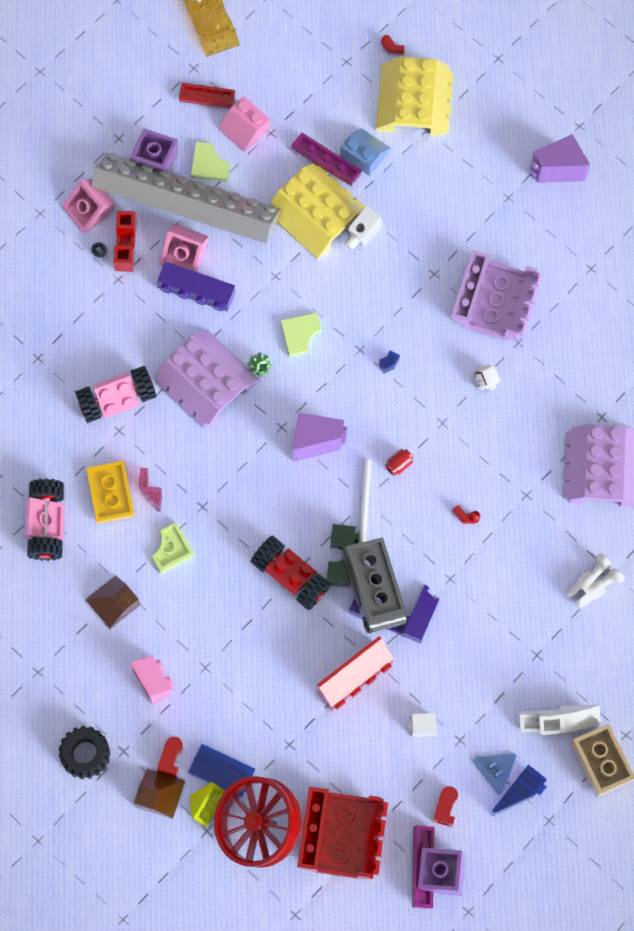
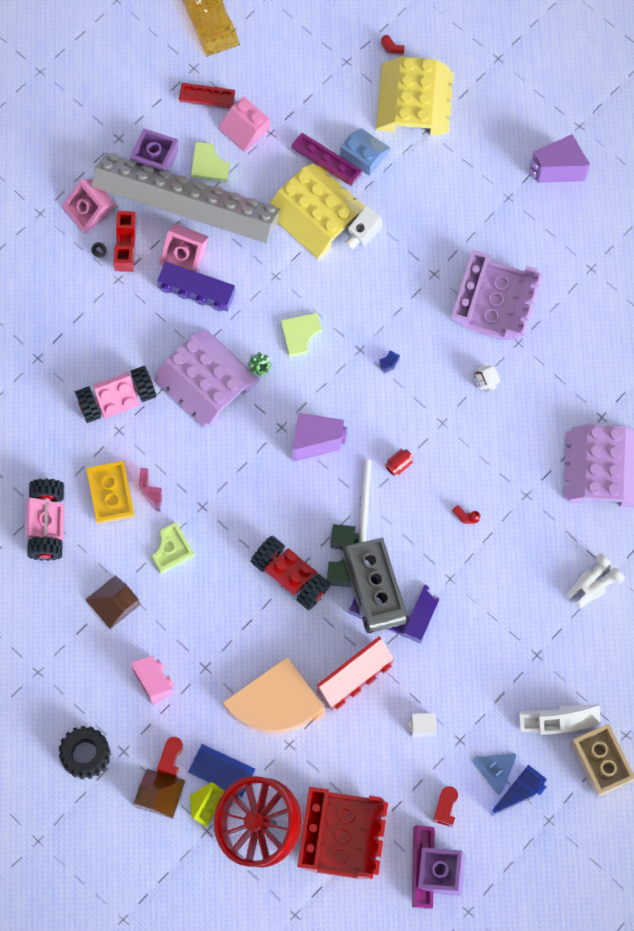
(276, 701): none -> light nougat brick

